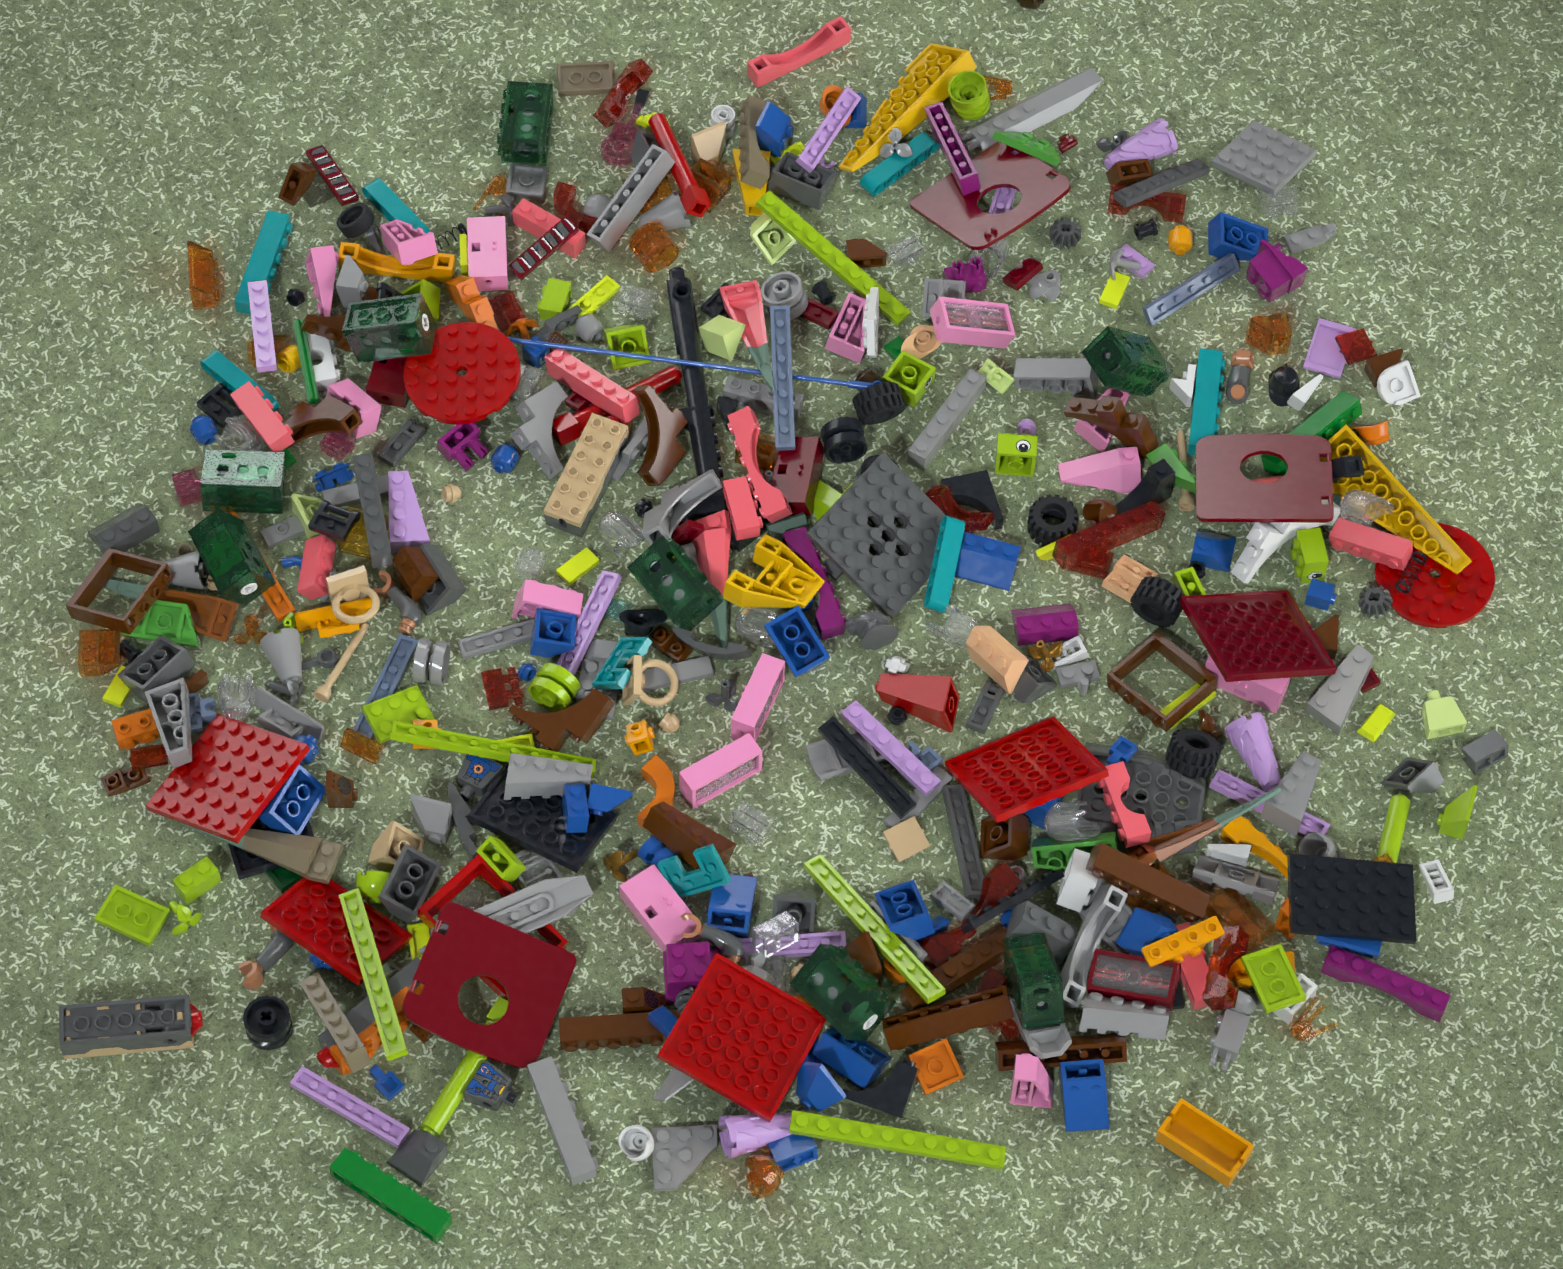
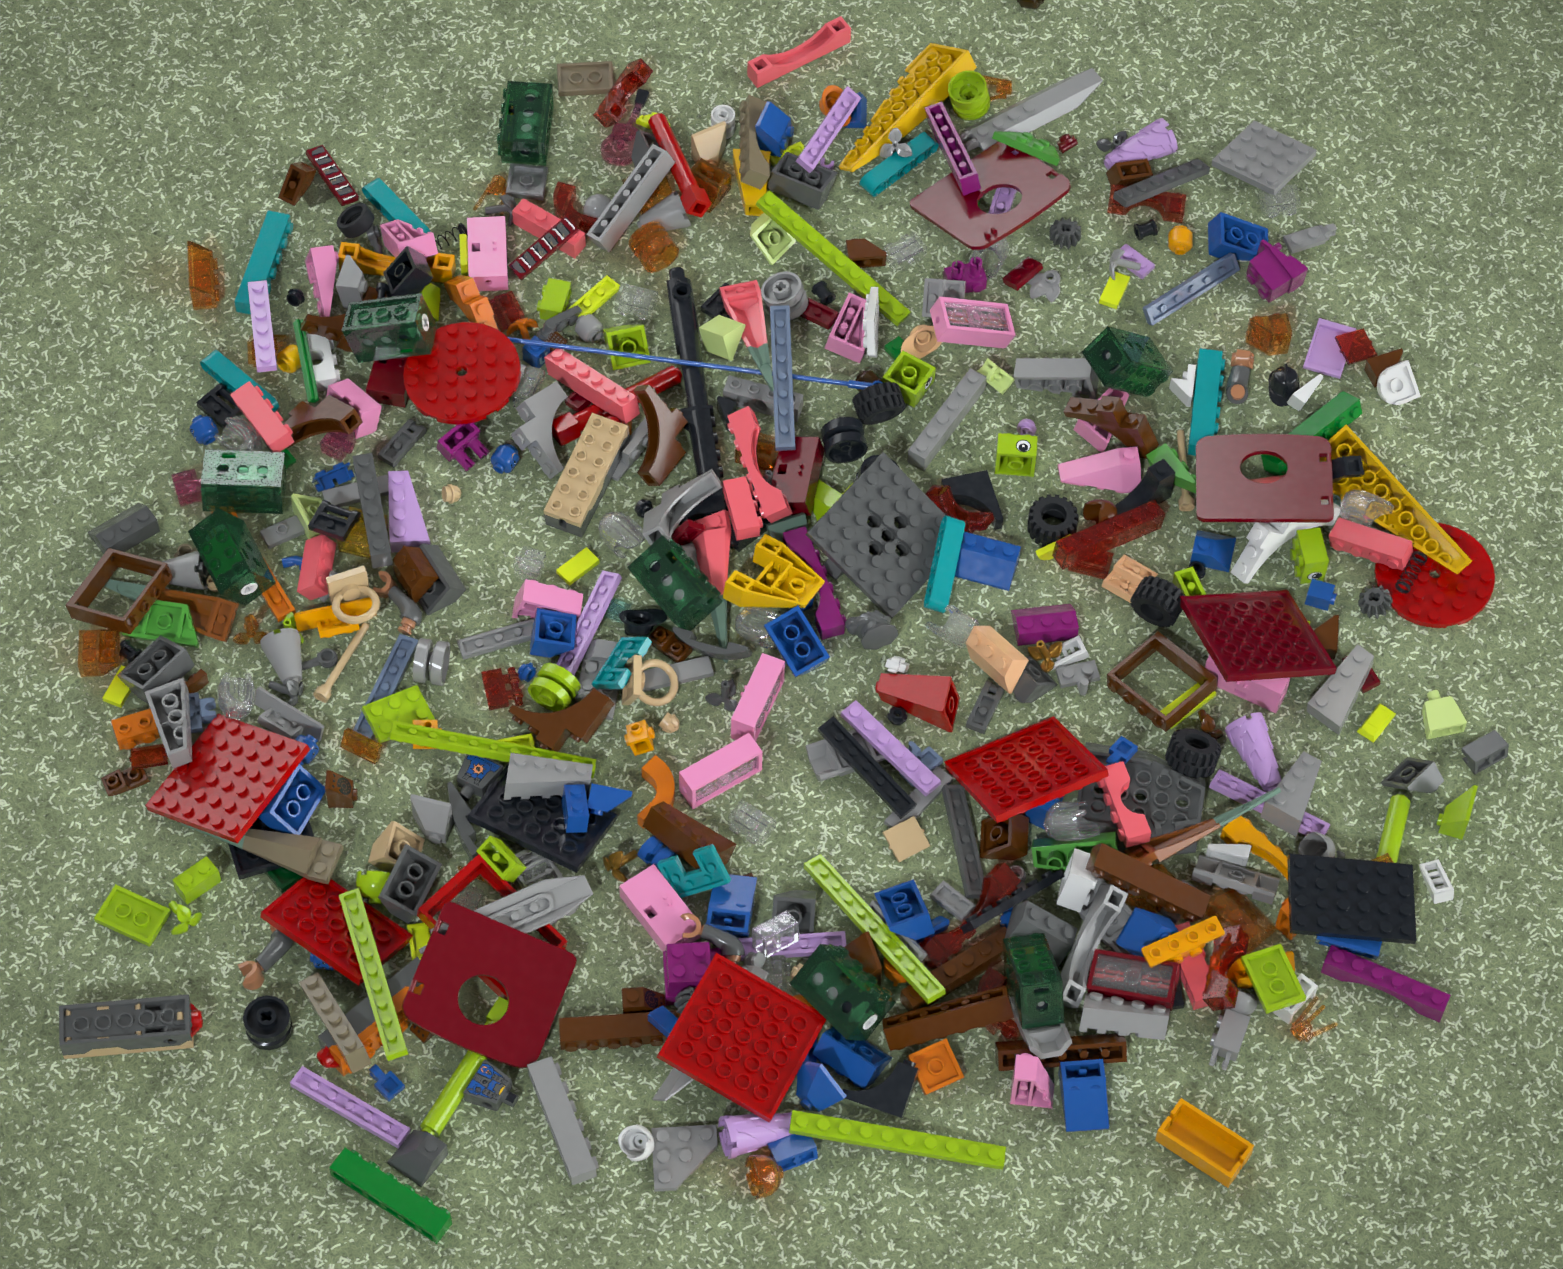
(408, 273): none -> black brick
(1374, 433): orange piece -> none

